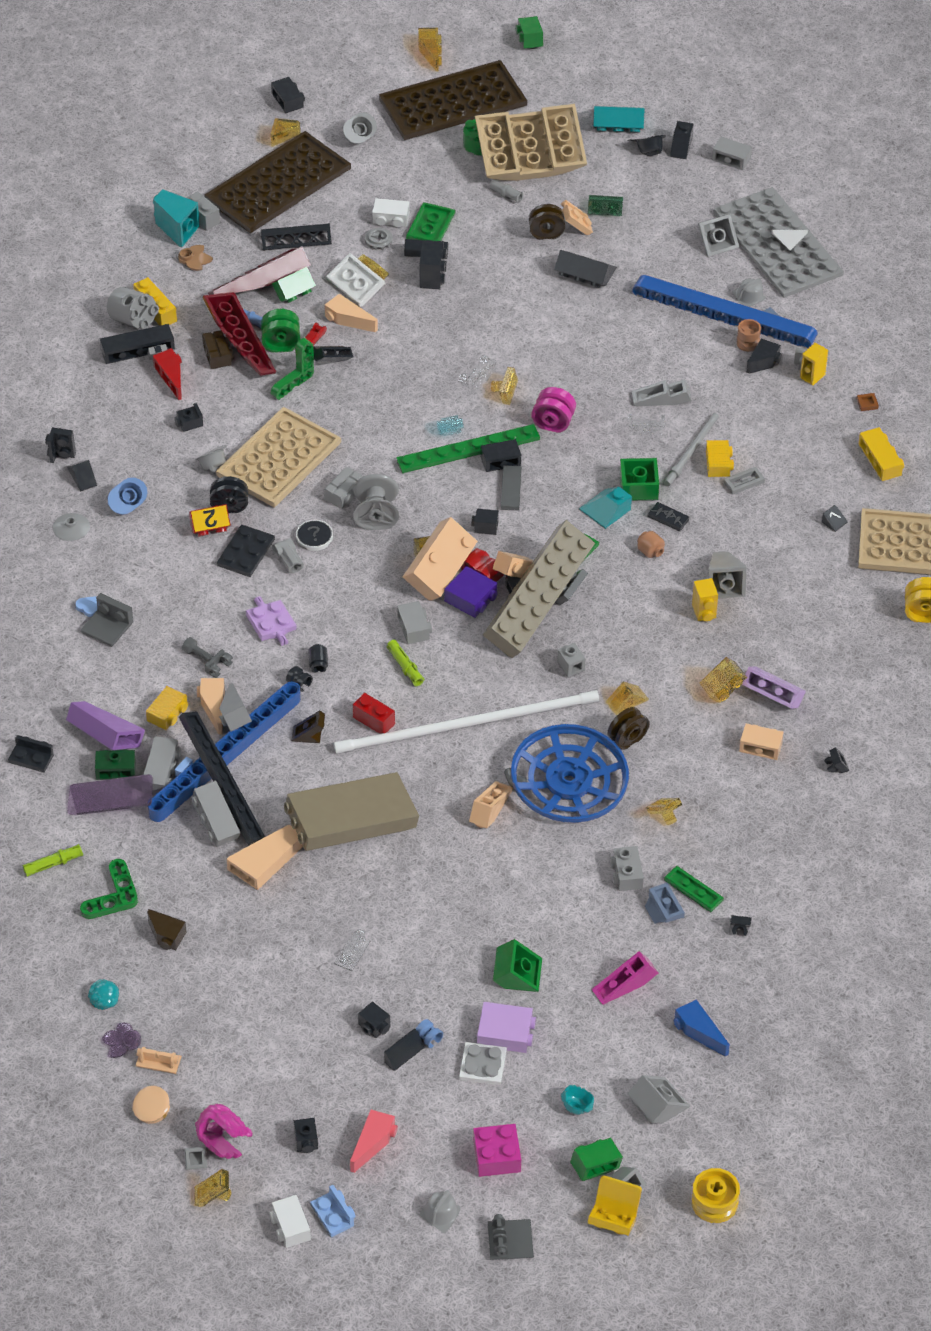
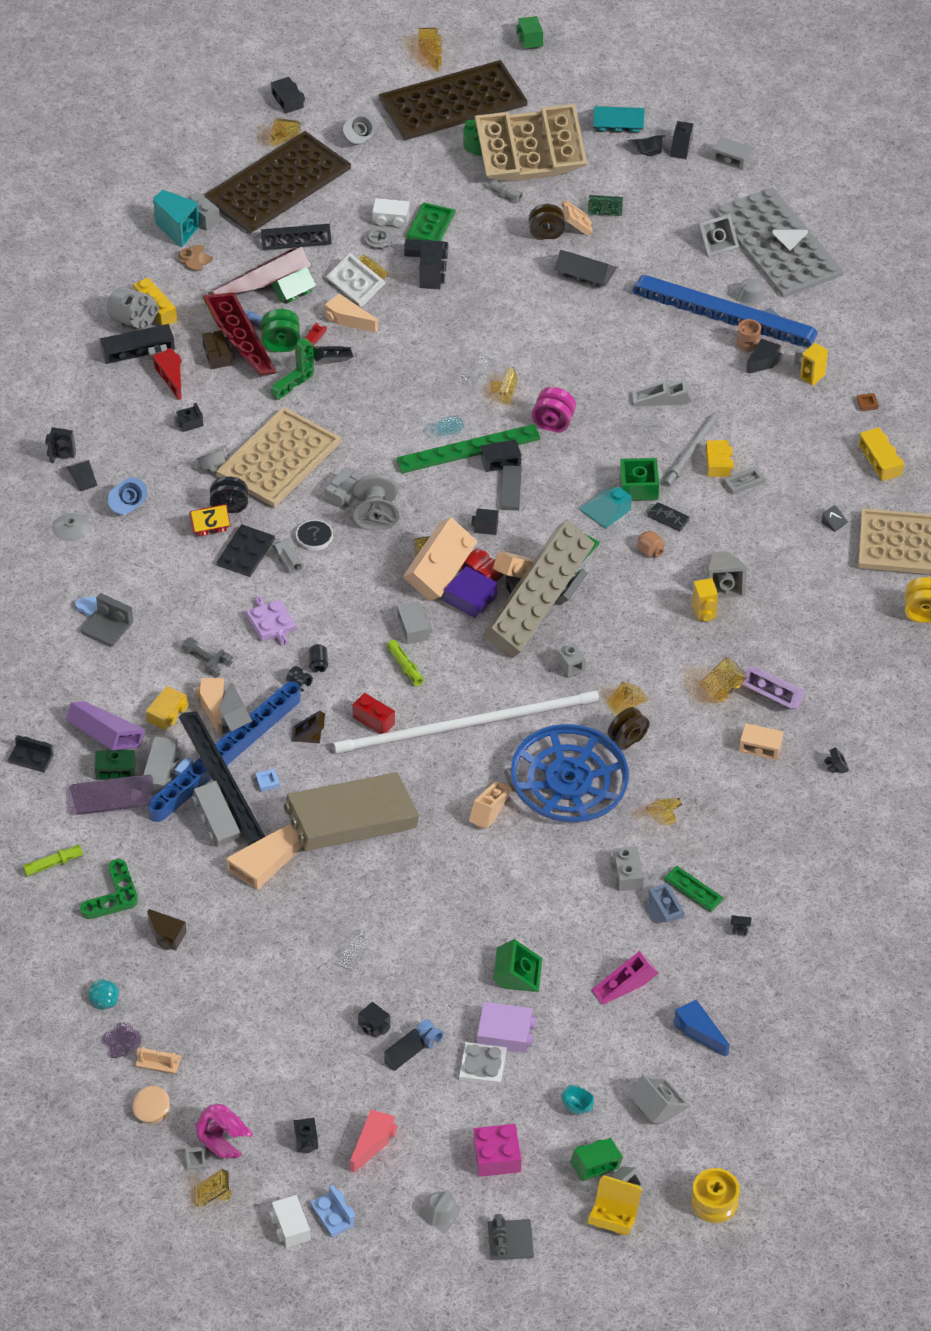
(267, 780): none -> light blue tile

